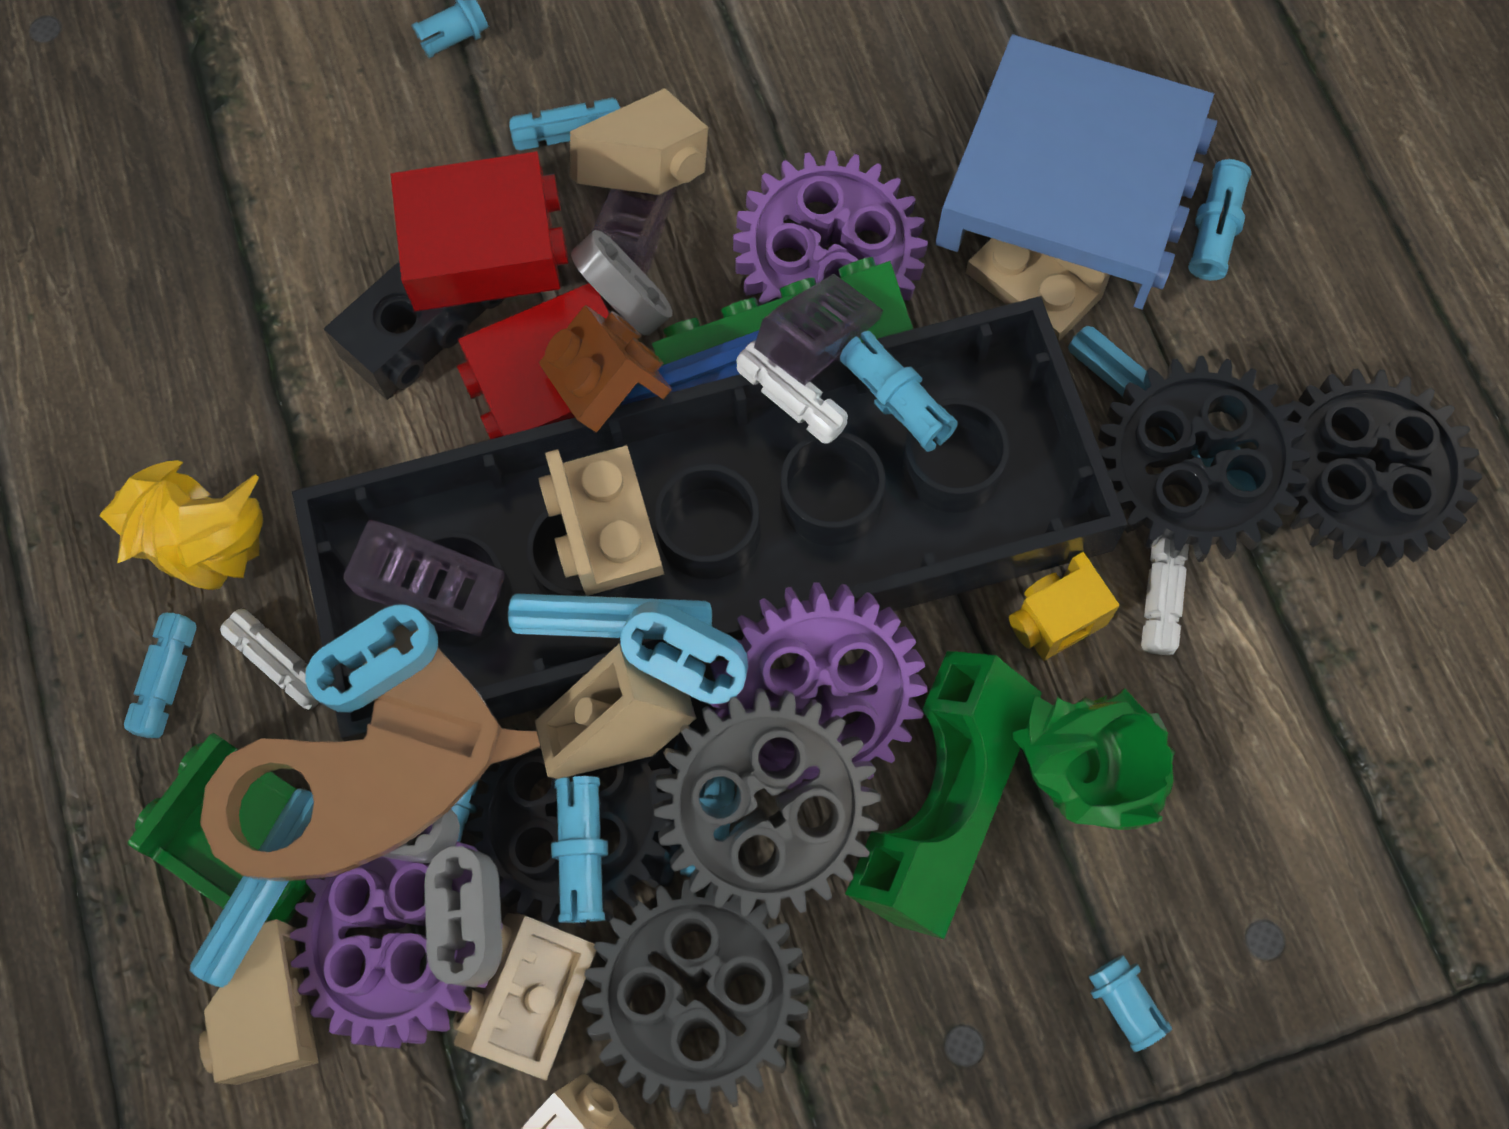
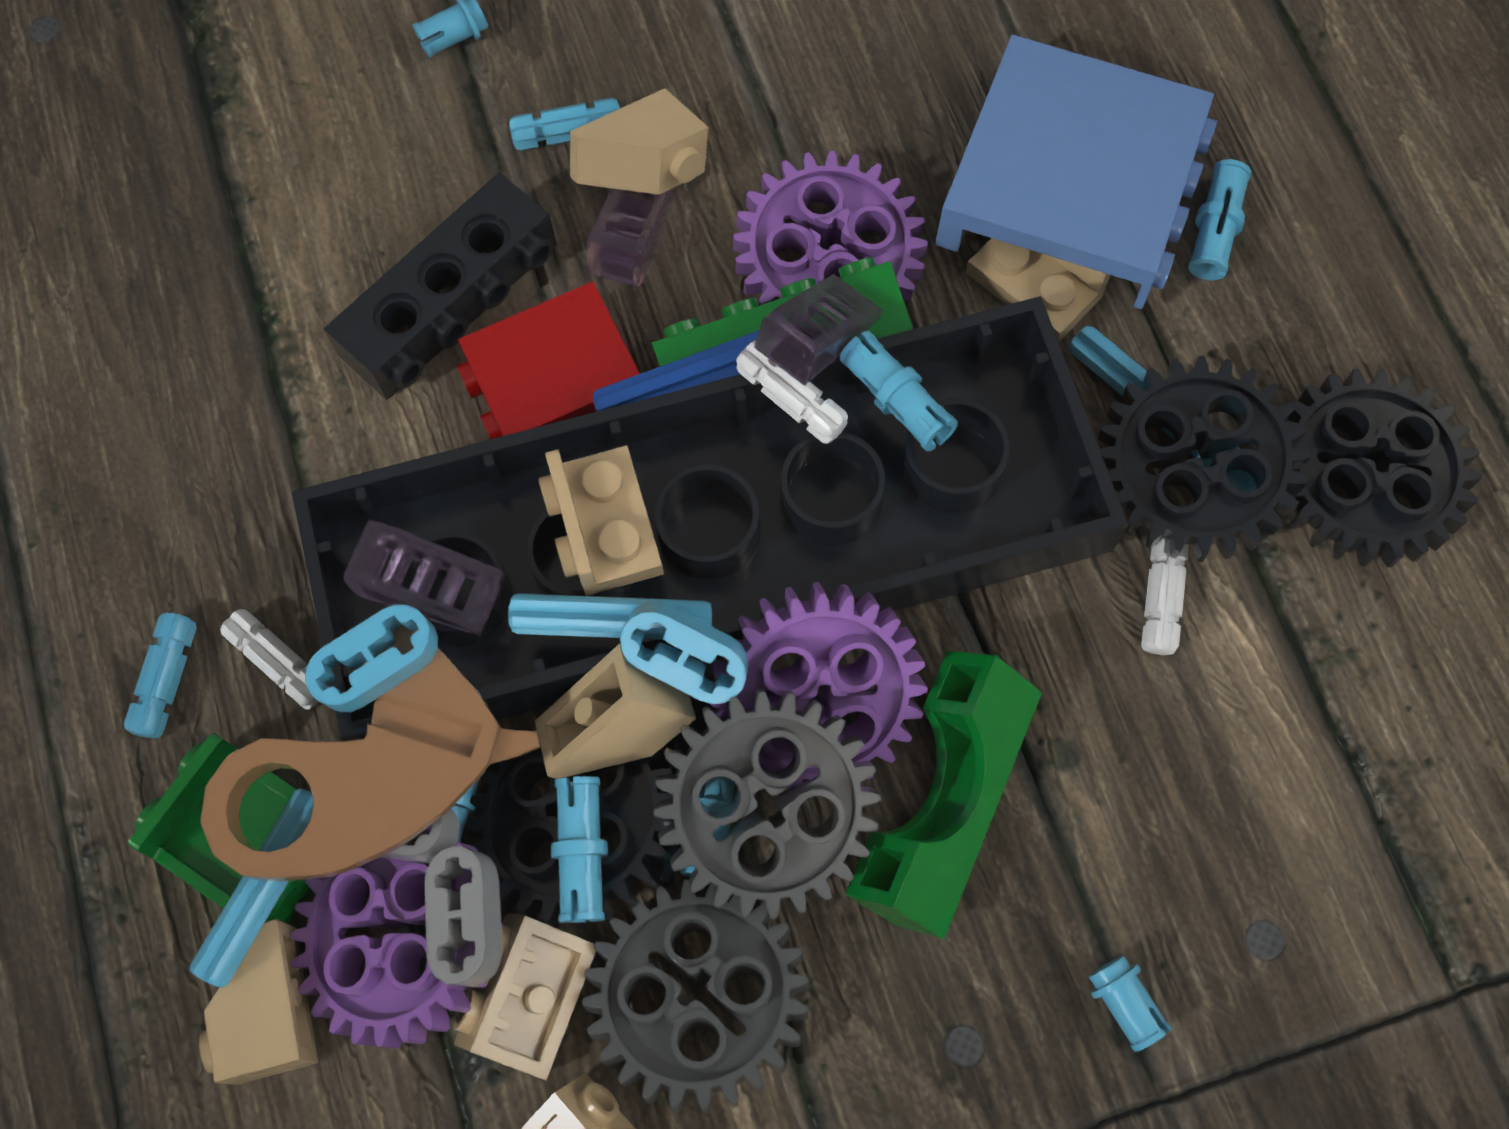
(184, 530): yellow hair -> none
(477, 231): red brick -> none
(599, 364): dark orange bracket -> none
(621, 282): light grey beam -> none
(1064, 609): yellow brick -> none
(1100, 759): green hair -> none

